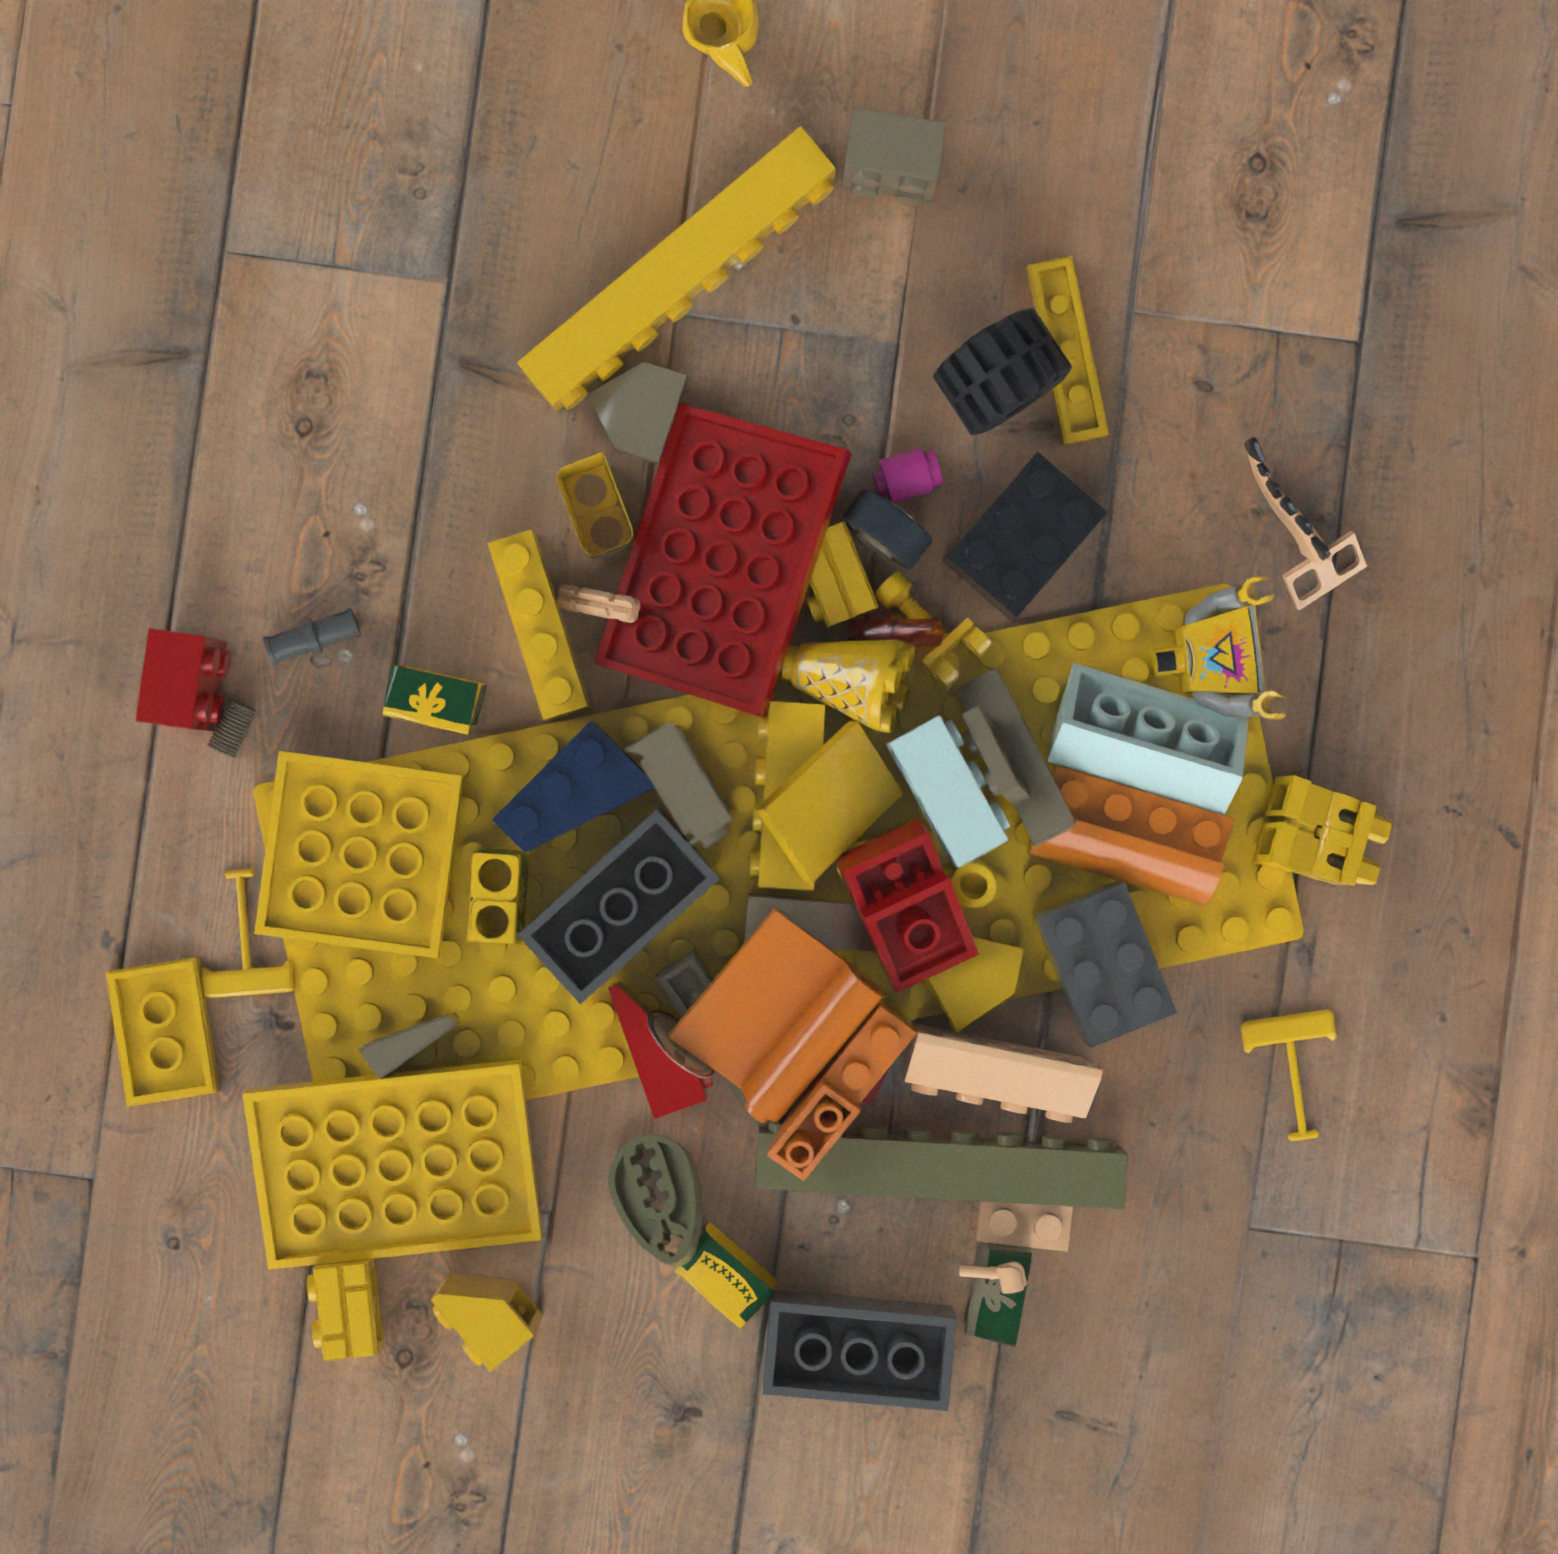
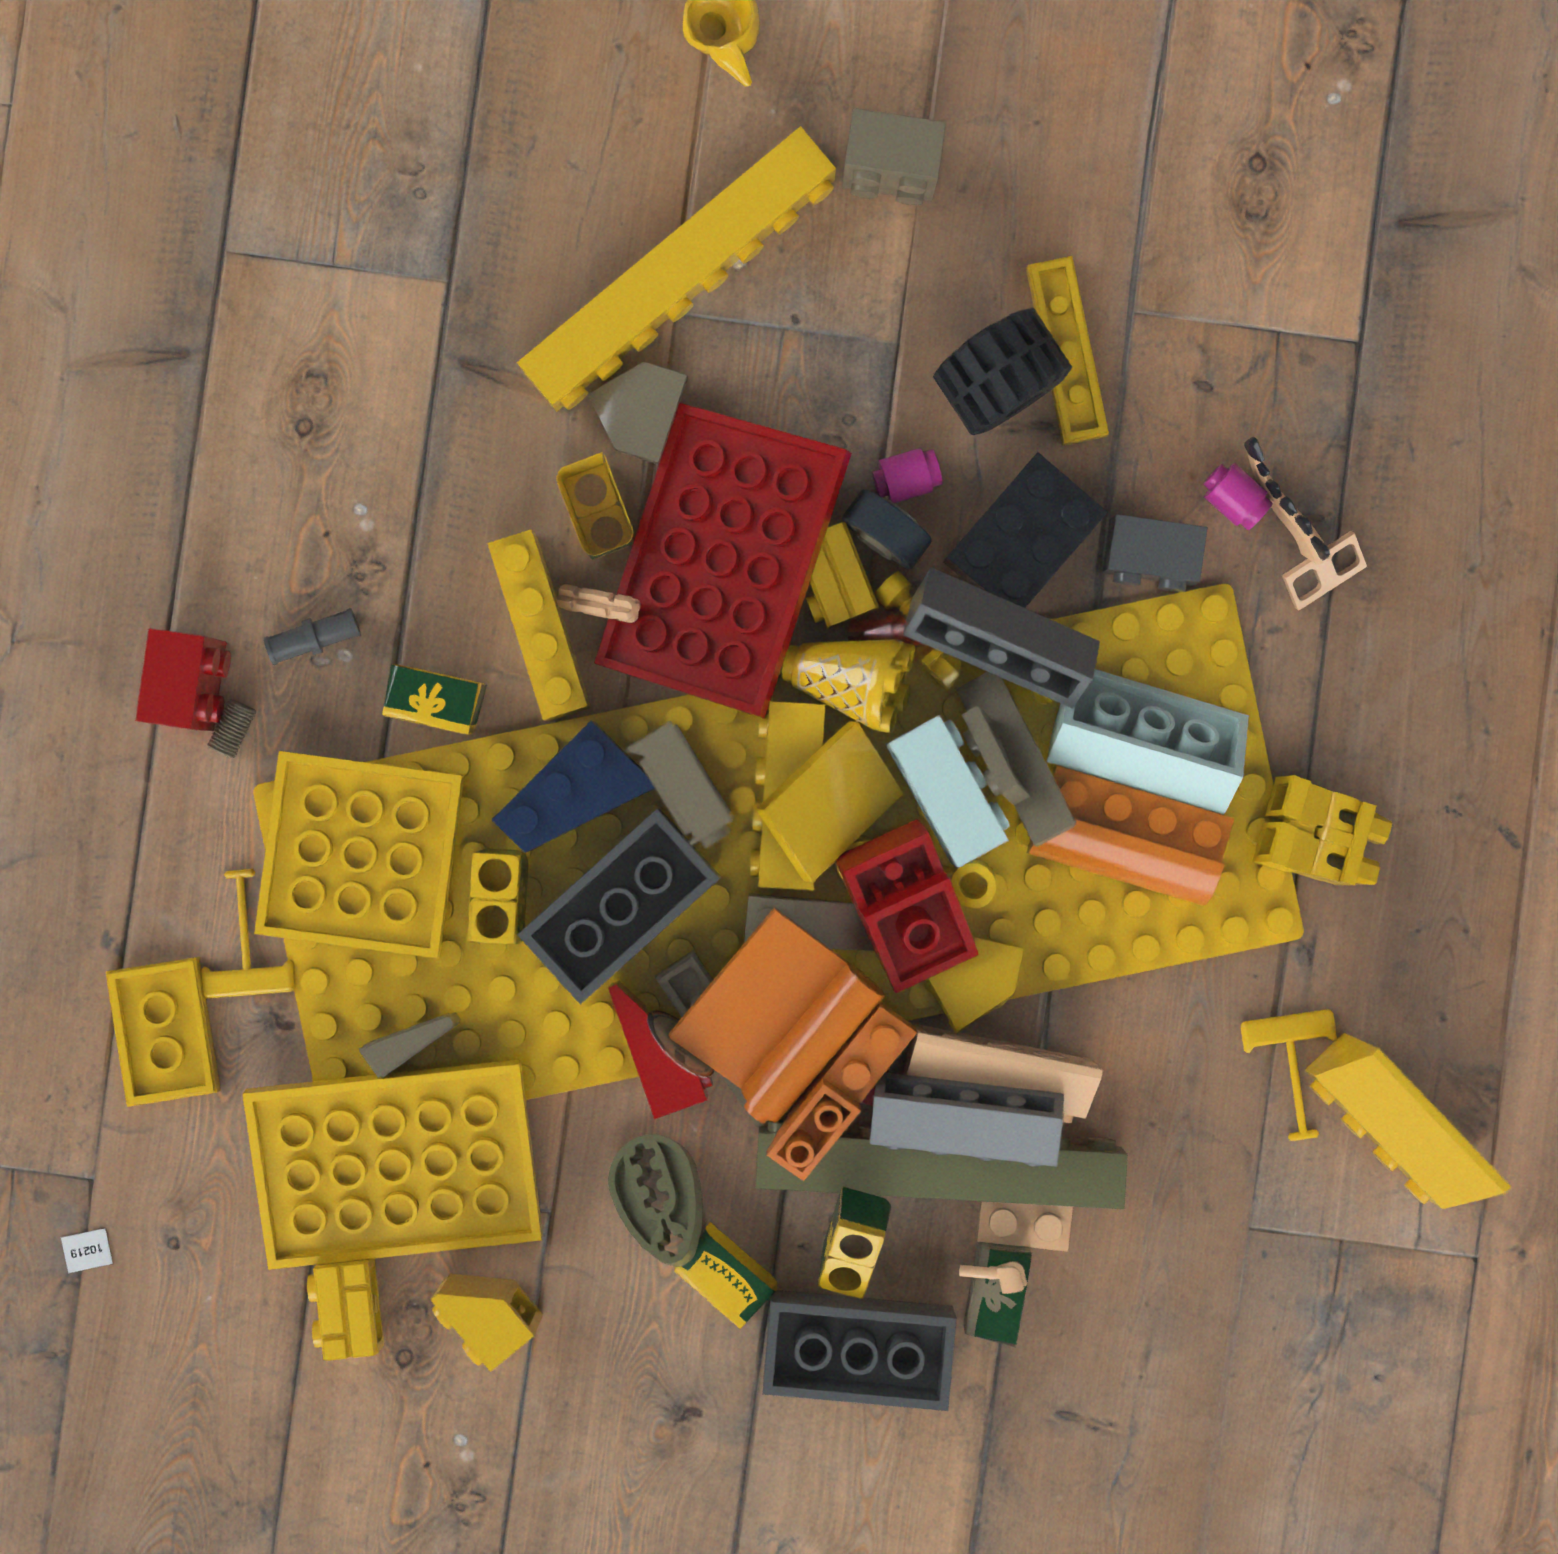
(86, 1250): none -> white sticker
(859, 1215): none -> yellow piece
(967, 1119): none -> brick
(1001, 638): none -> dark grey brick
(1104, 963): dark grey brick -> none
(1154, 551): none -> dark grey brick
(1222, 654): torso -> none
(1237, 495): none -> dark pink brick
(1402, 1125): none -> yellow slope

